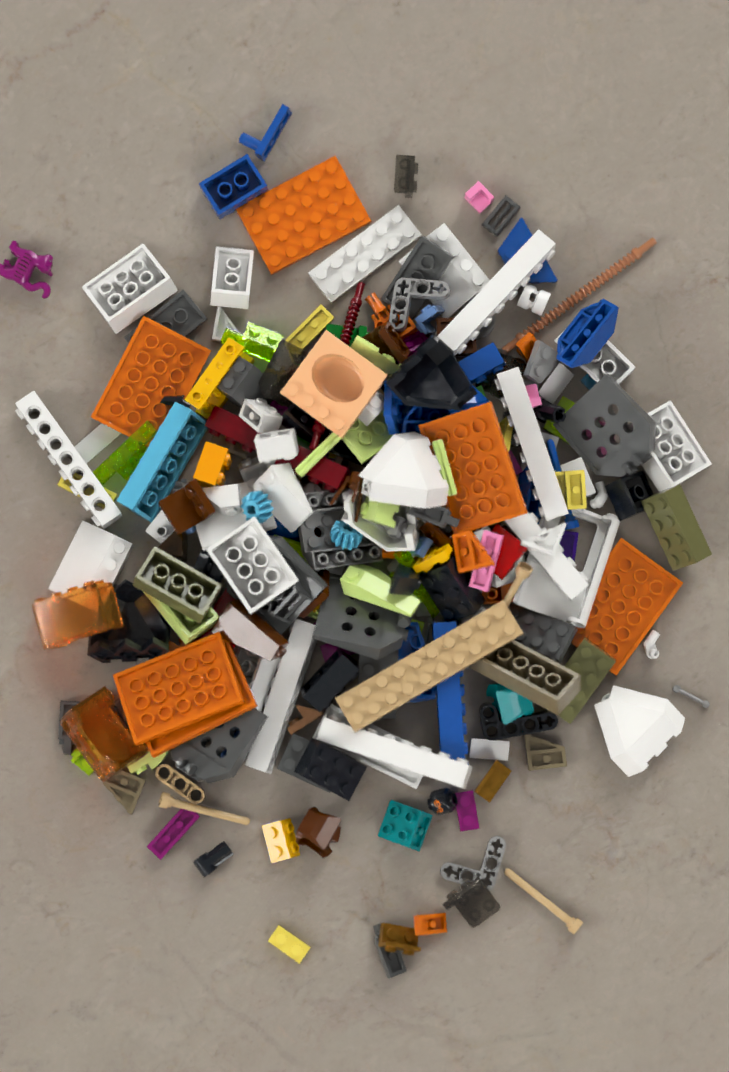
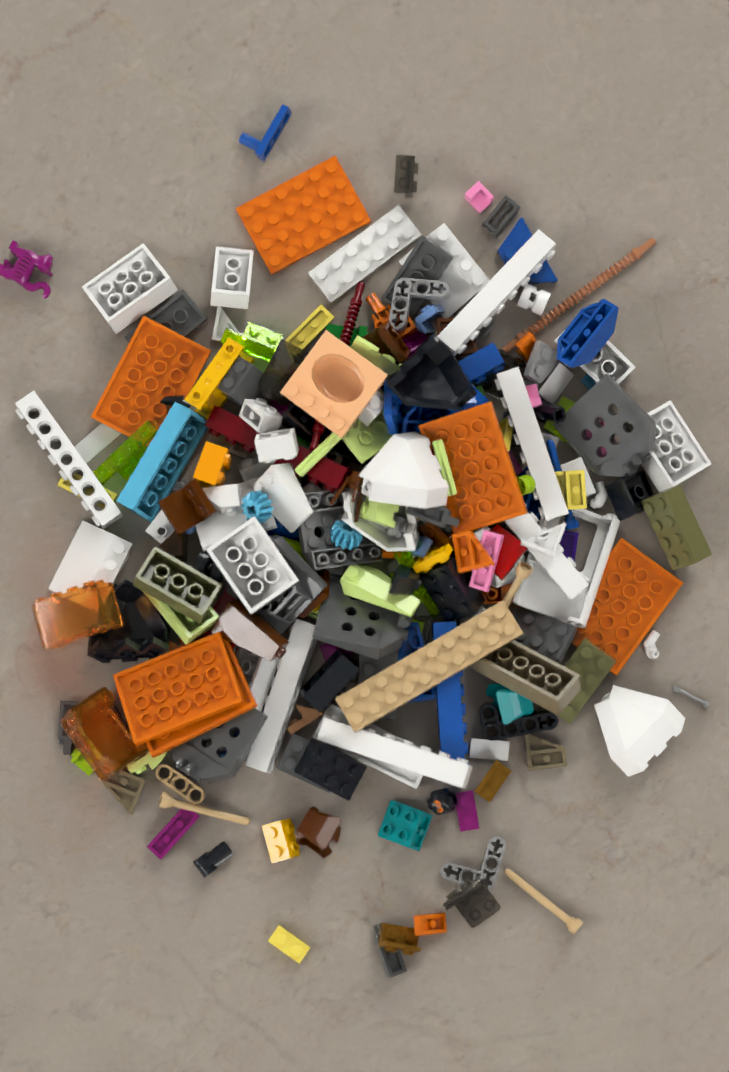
(233, 186): blue brick -> none
(526, 484): none -> lime wheel

